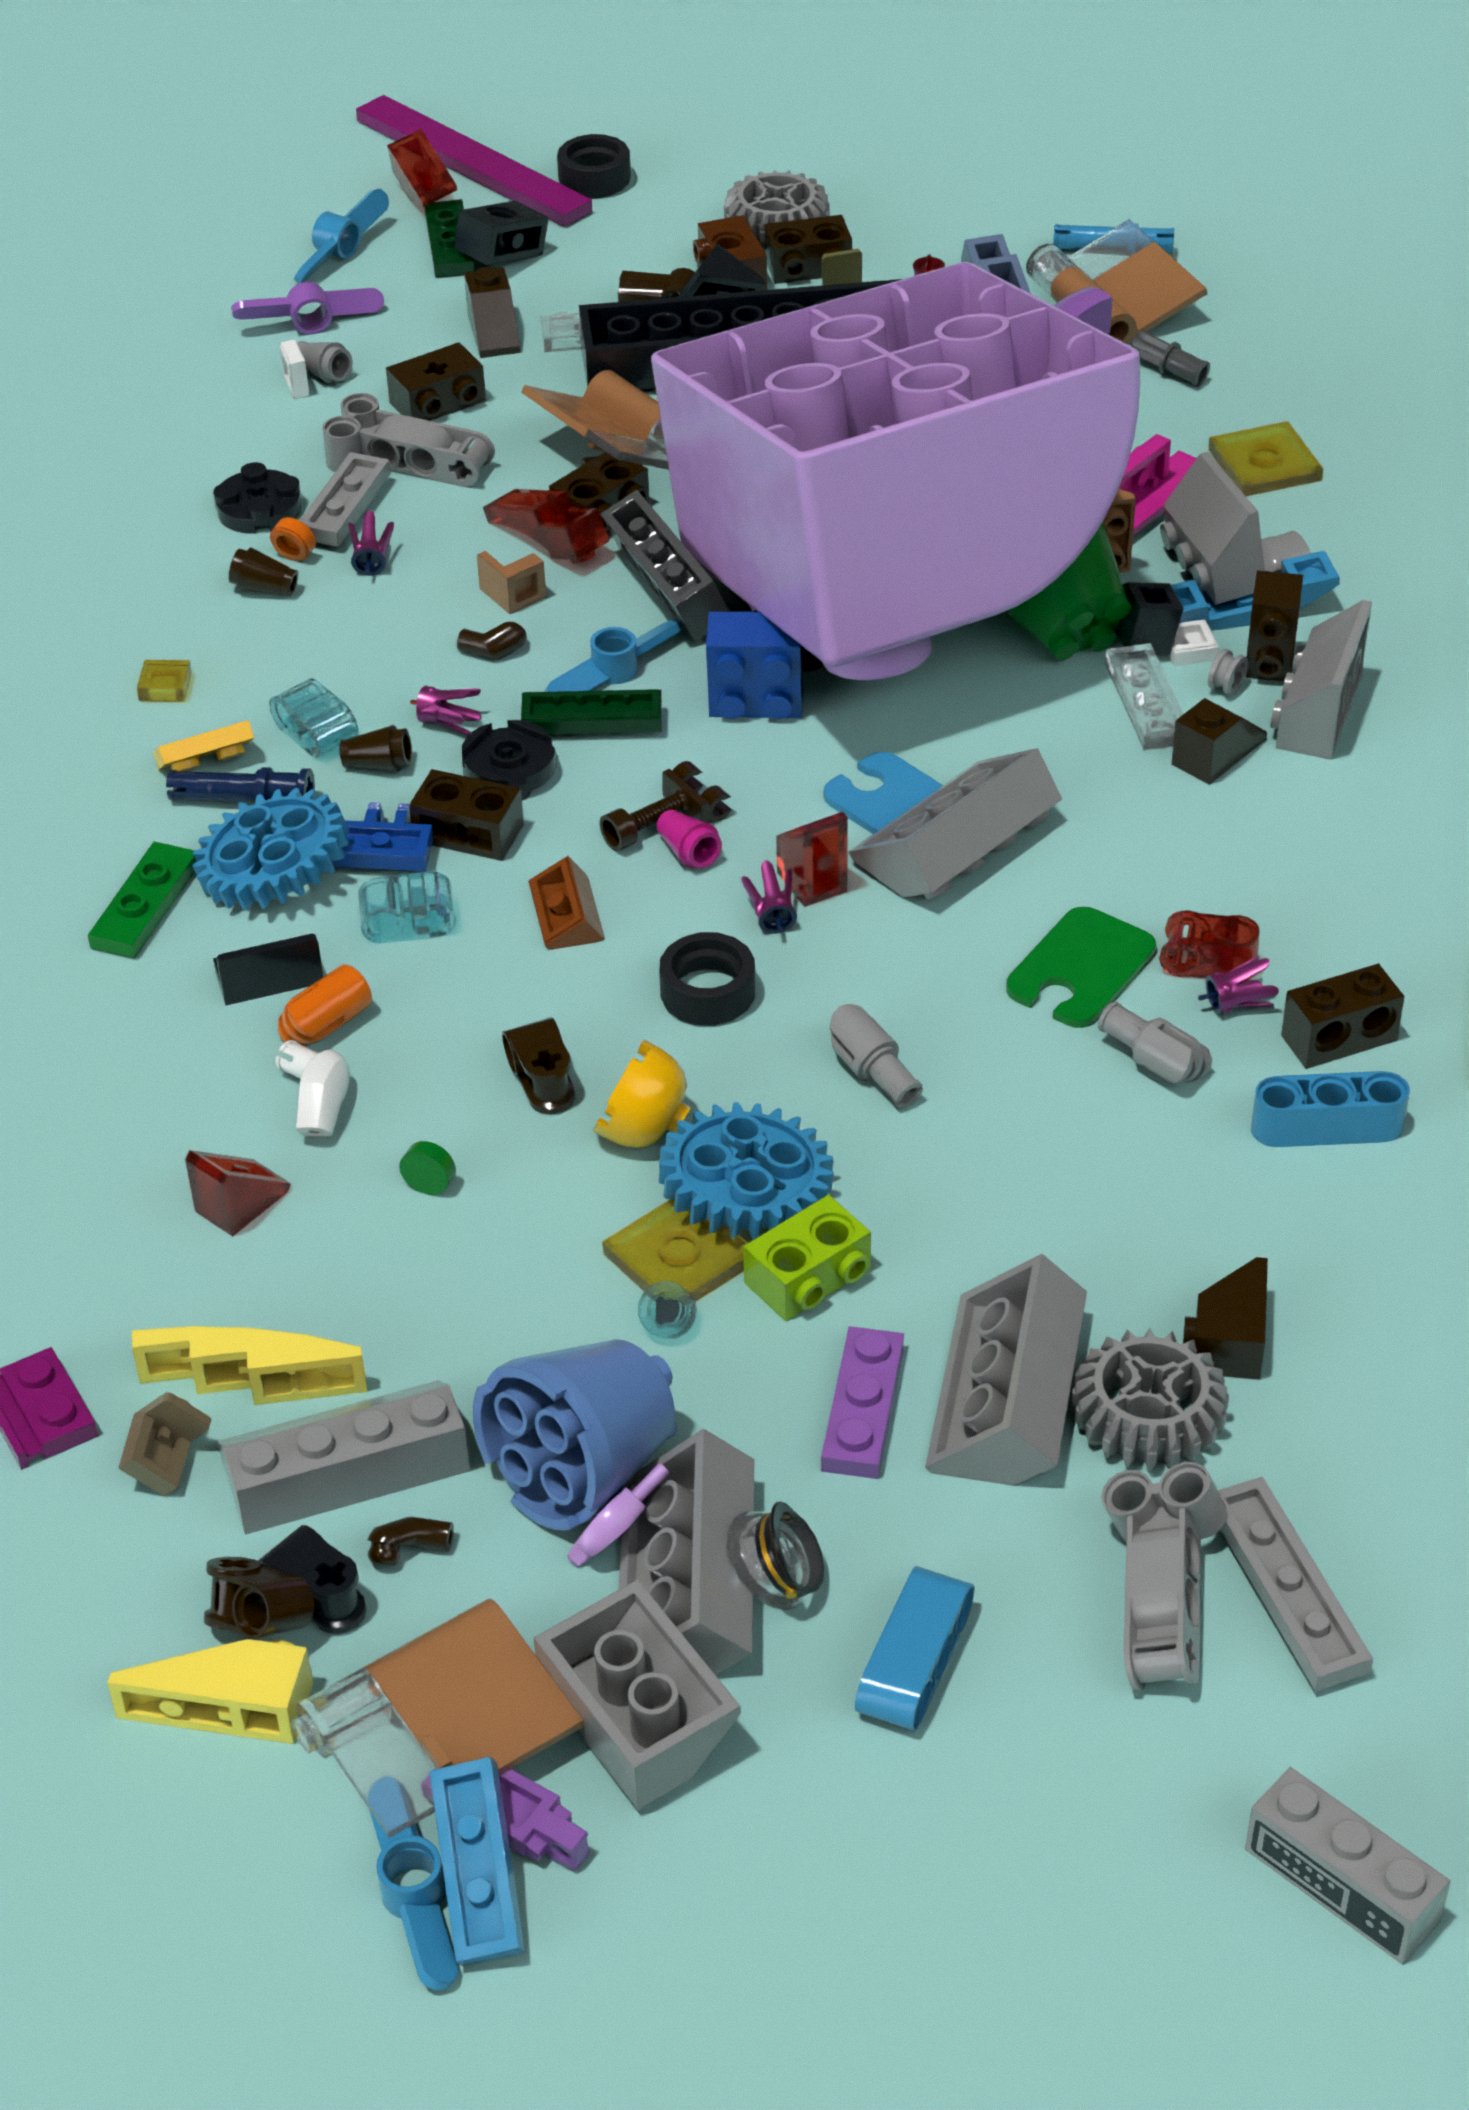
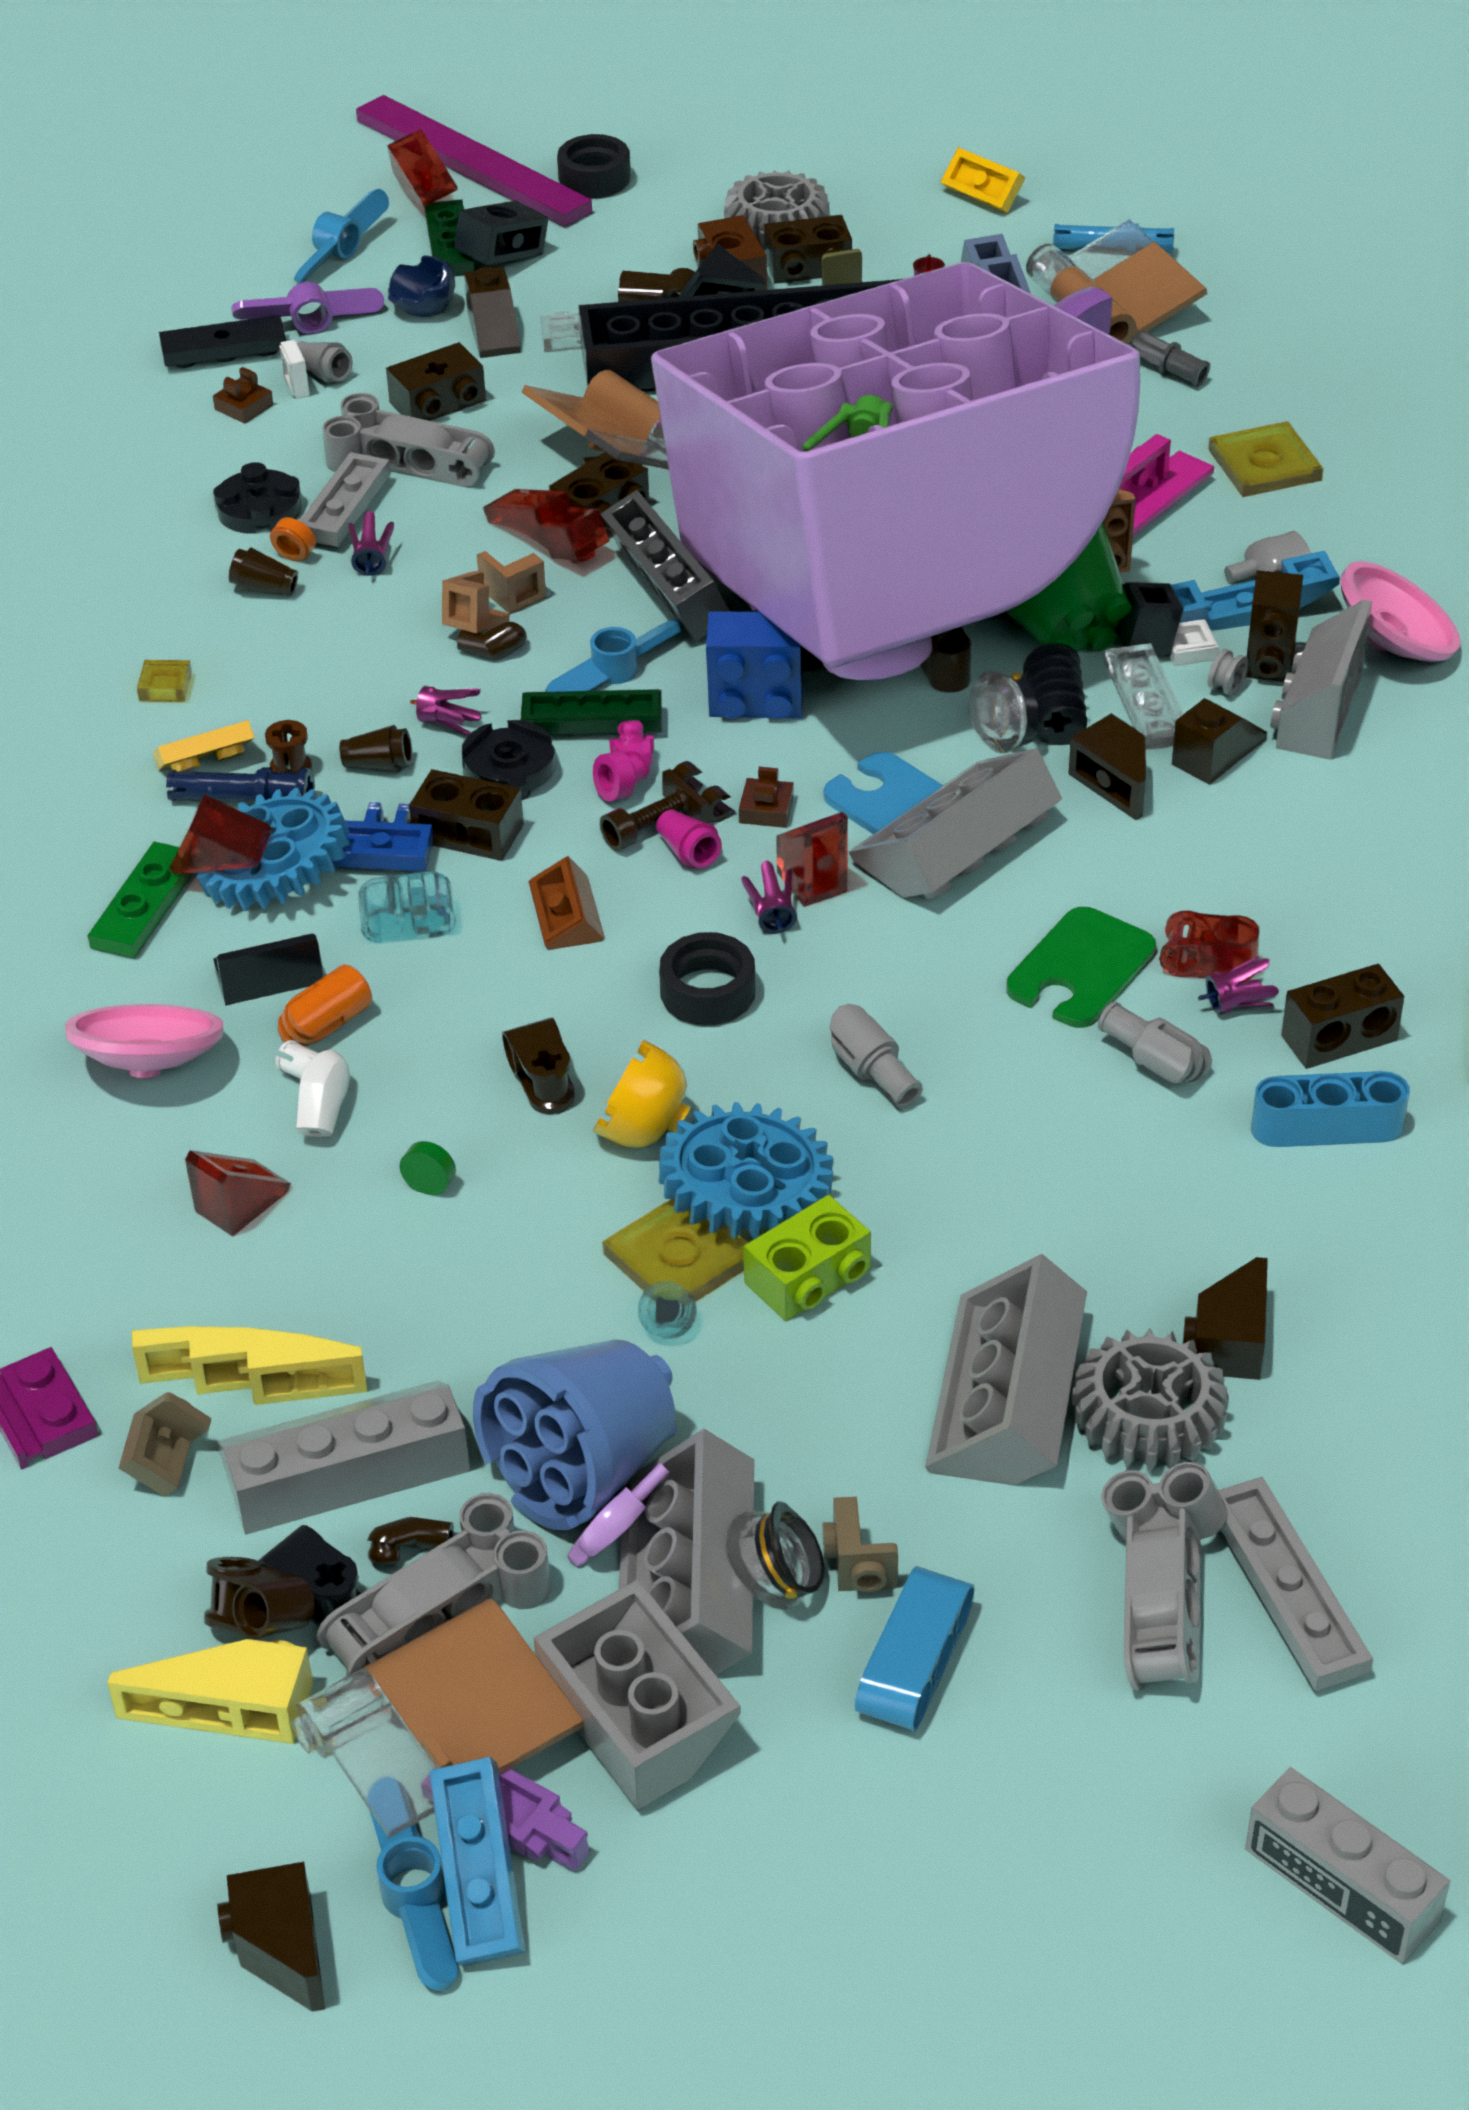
(144, 1036): none -> bright pink dish
(220, 839): none -> clear red slope
(222, 341): none -> black tile
(243, 397): none -> reddish brown tile
(275, 1930): none -> dark brown slope
(287, 751): none -> reddish brown bush
(313, 717): clear light blue beam -> none
(422, 288): none -> dark blue hair
(467, 604): none -> medium nougat panel
(473, 1566): none -> light grey piece
(626, 764): none -> dark pink arm
(766, 799): none -> reddish brown tile
(857, 1564): none -> dark tan bracket
(862, 1402): medium lavender plate -> none
(866, 412): none -> bright green plant
(949, 661): none -> dark brown piece
(982, 180): none -> yellow plate
(1003, 710): none -> clear piece
(1059, 692): none -> black piece
(1112, 763): none -> dark brown slope
(1214, 531): light grey slope -> none
(1401, 613): none -> bright pink dish

